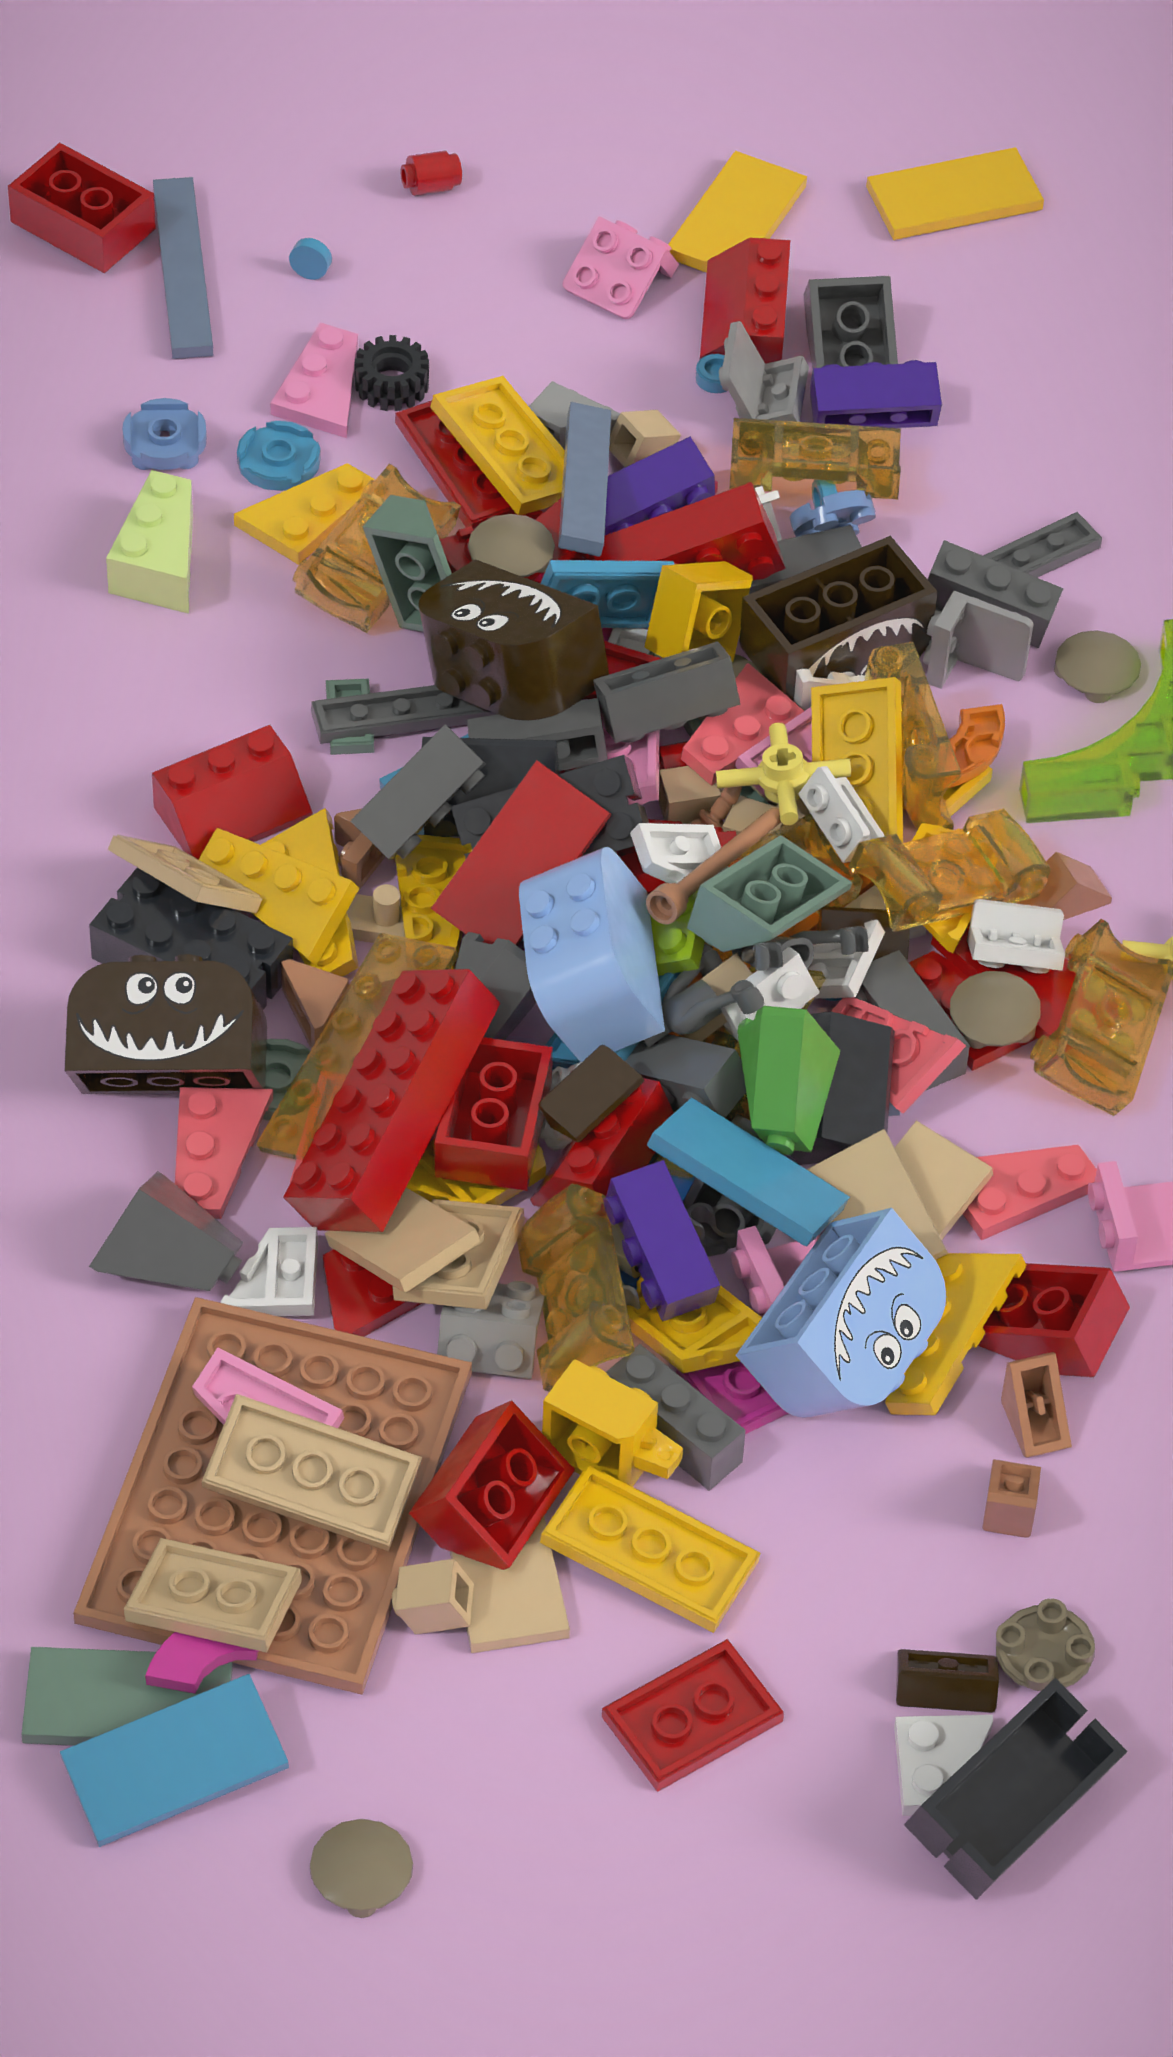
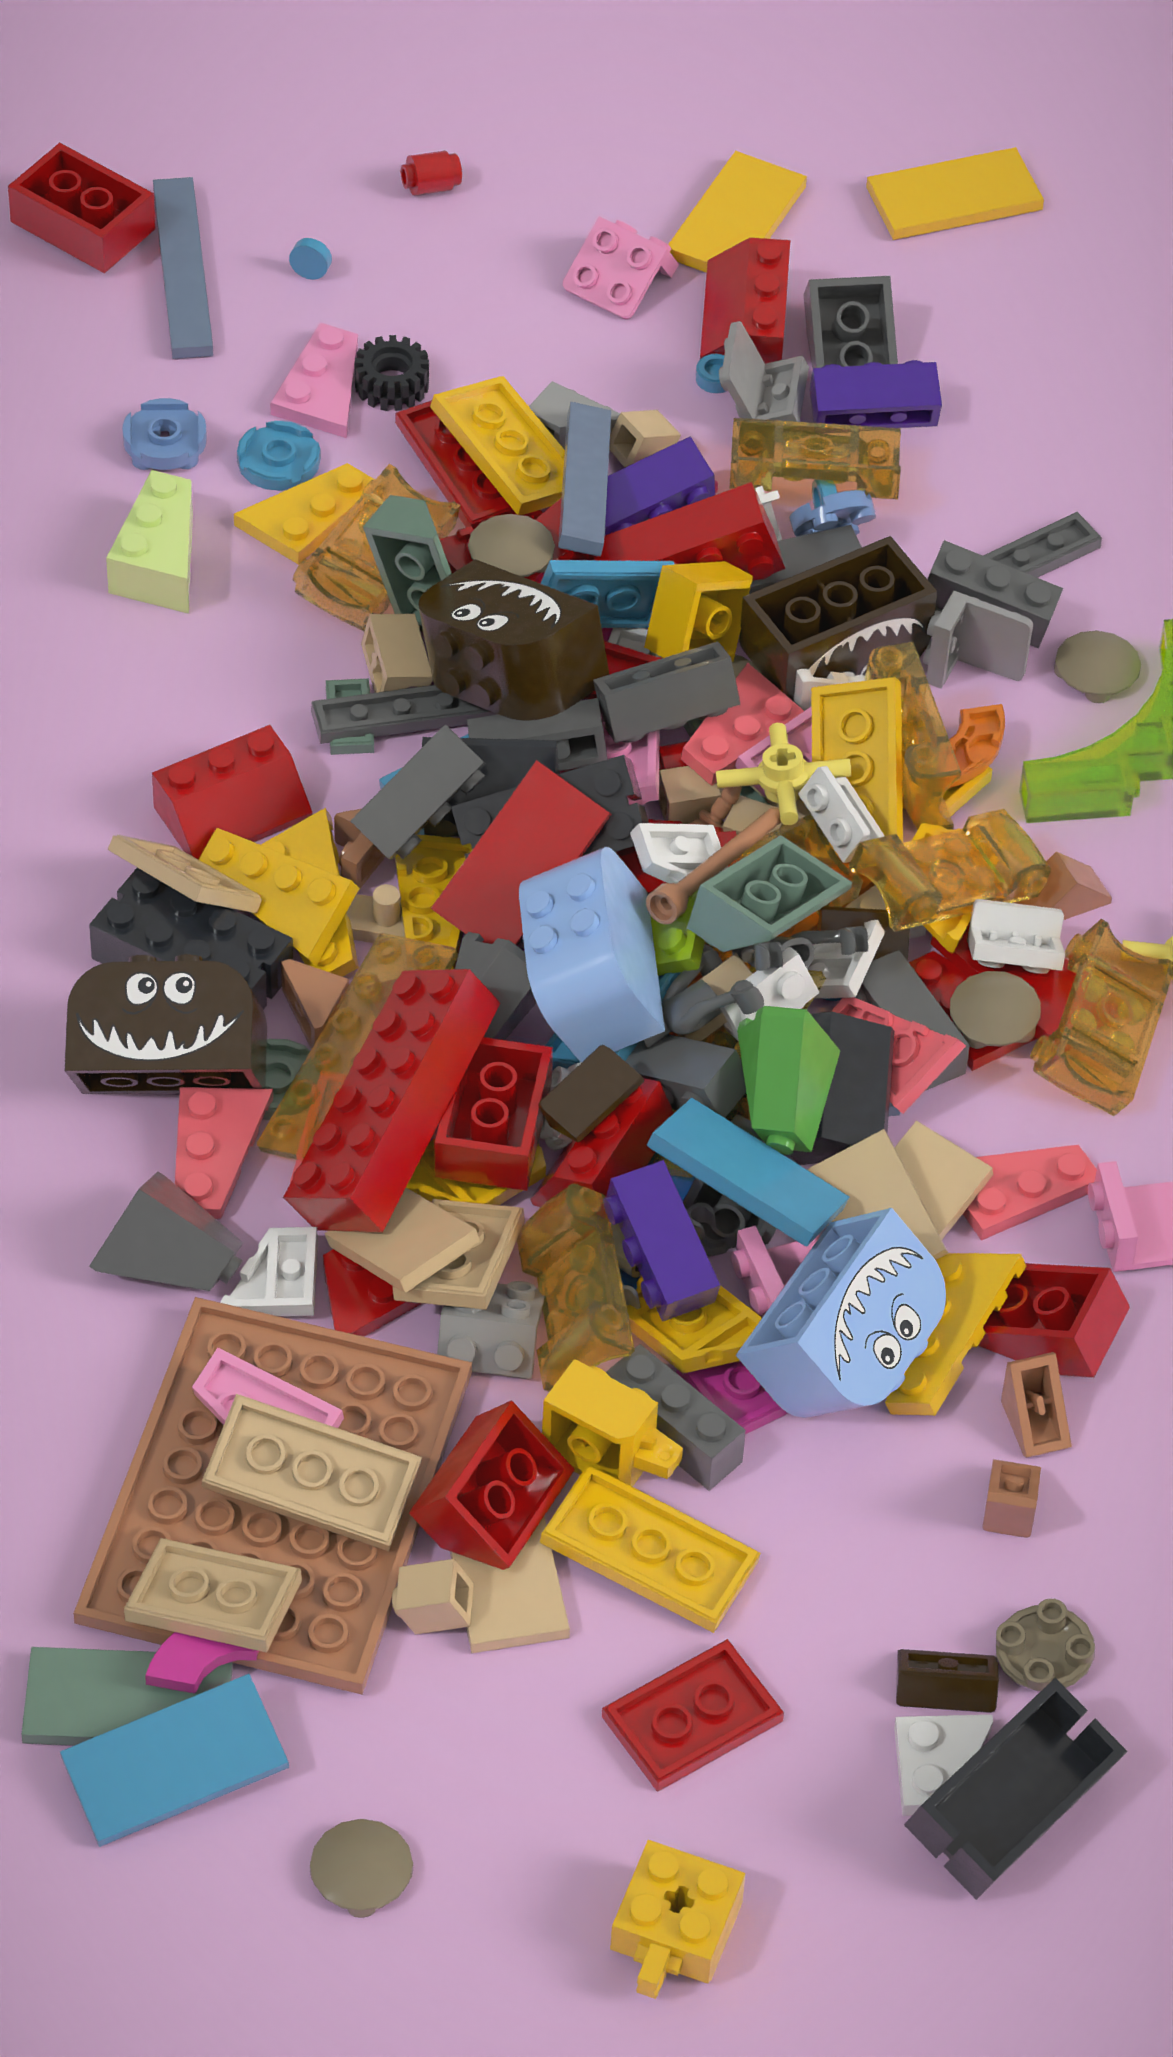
(395, 652): none -> tan hinge
(676, 1915): none -> yellow hinge

